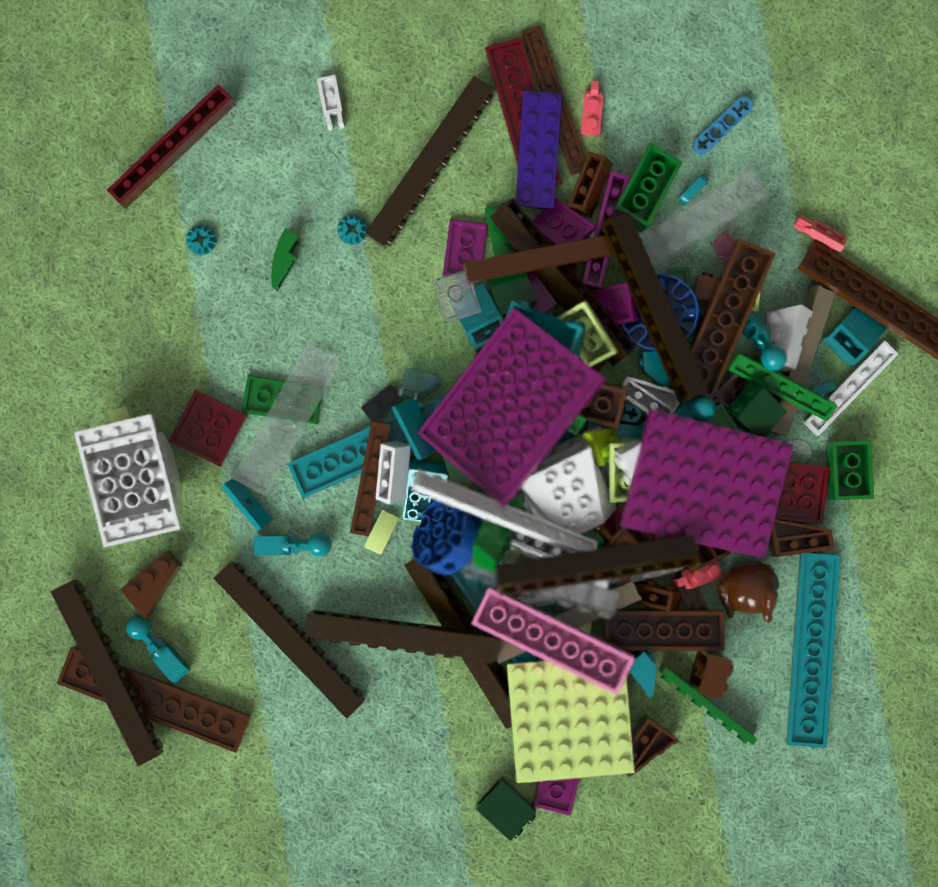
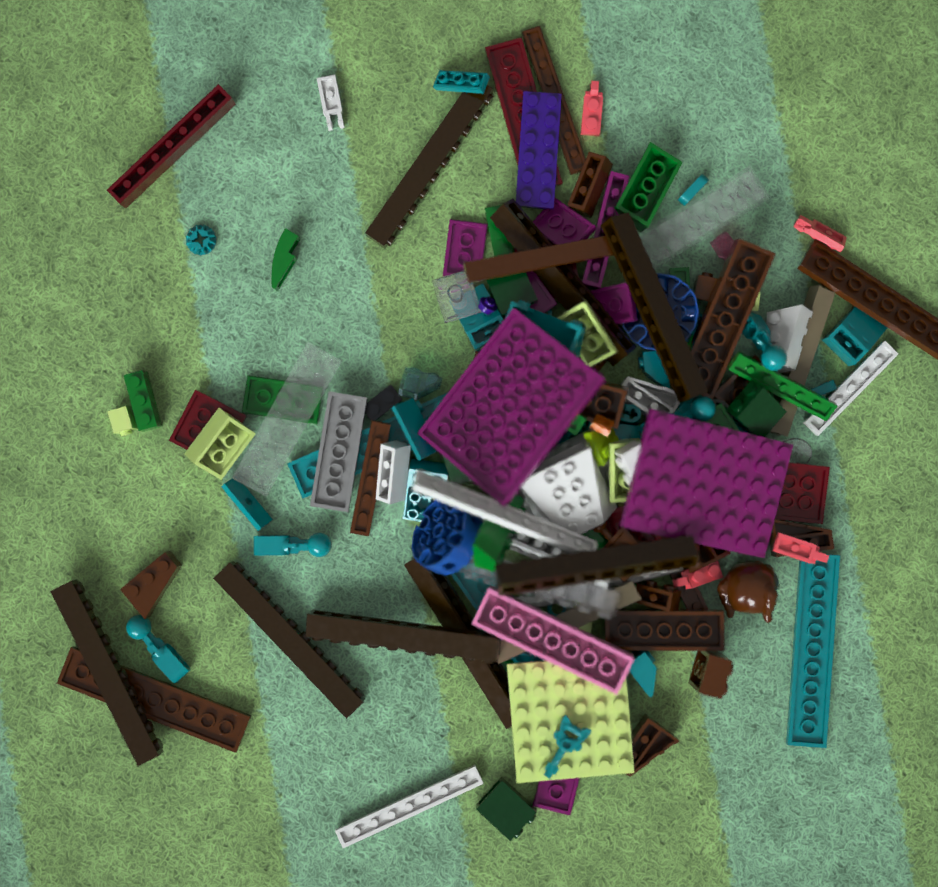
(131, 479): white wedge -> none
(142, 400): none -> green brick
(219, 444): none -> yellowish green slope
(338, 451): none -> light grey plate
(352, 238): teal gear -> none
(381, 532): yellowish green slope -> none
(409, 806): none -> white plate
(461, 81): none -> teal tile
(487, 305): none -> dark purple plate
(565, 743): none -> teal piece
(602, 425): none -> orange tile
(713, 711): green plate -> none
(722, 125): dark azure beam -> none
(798, 549): none -> coral hinge
(850, 470): green brick -> none

